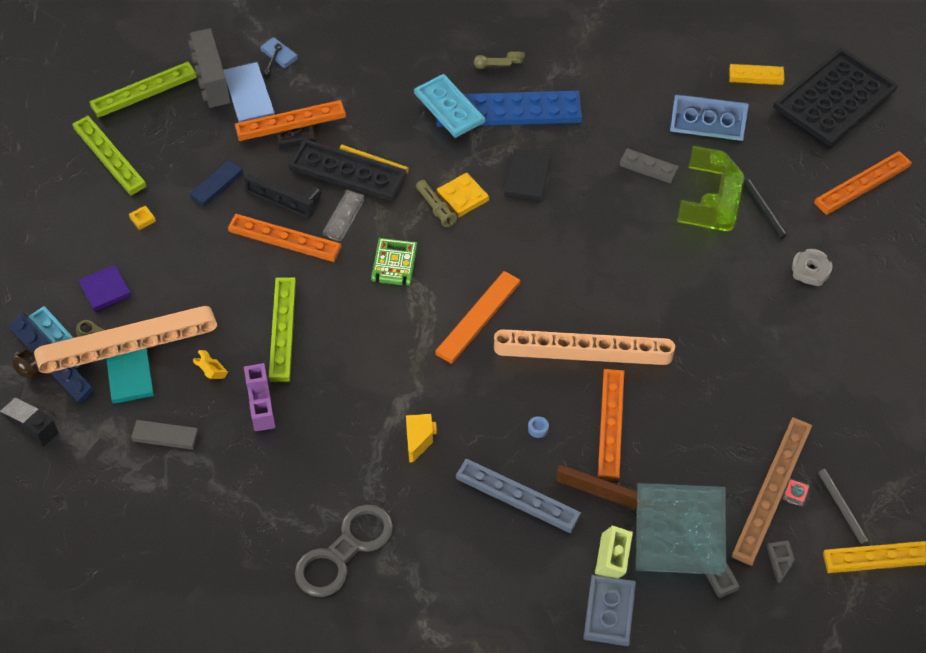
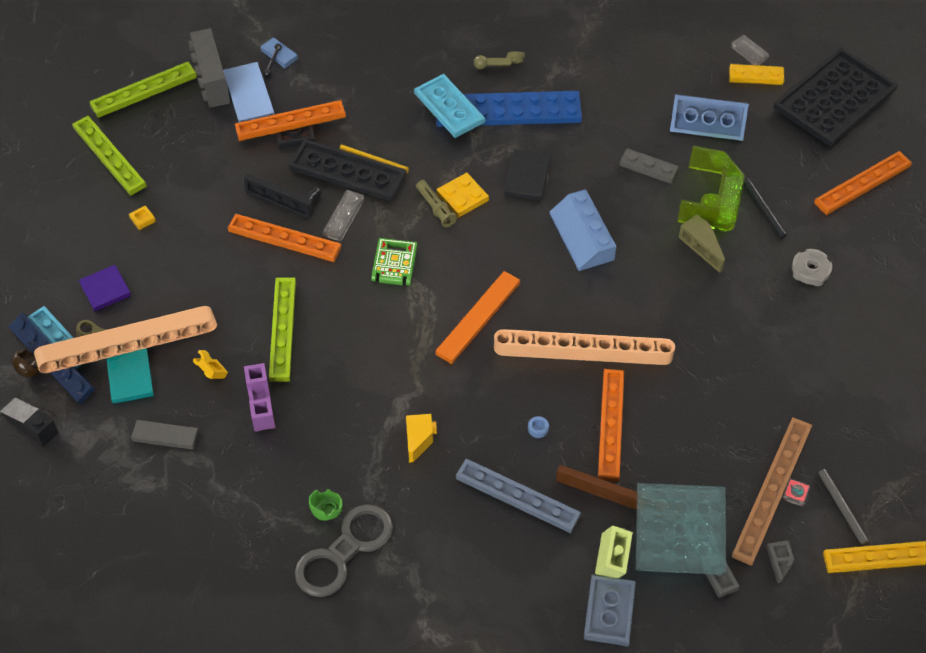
(216, 183): dark blue tile -> none
(325, 505): none -> bright green hair
(583, 231): none -> medium blue slope
(700, 237): none -> olive slope
(750, 50): none -> clear tile

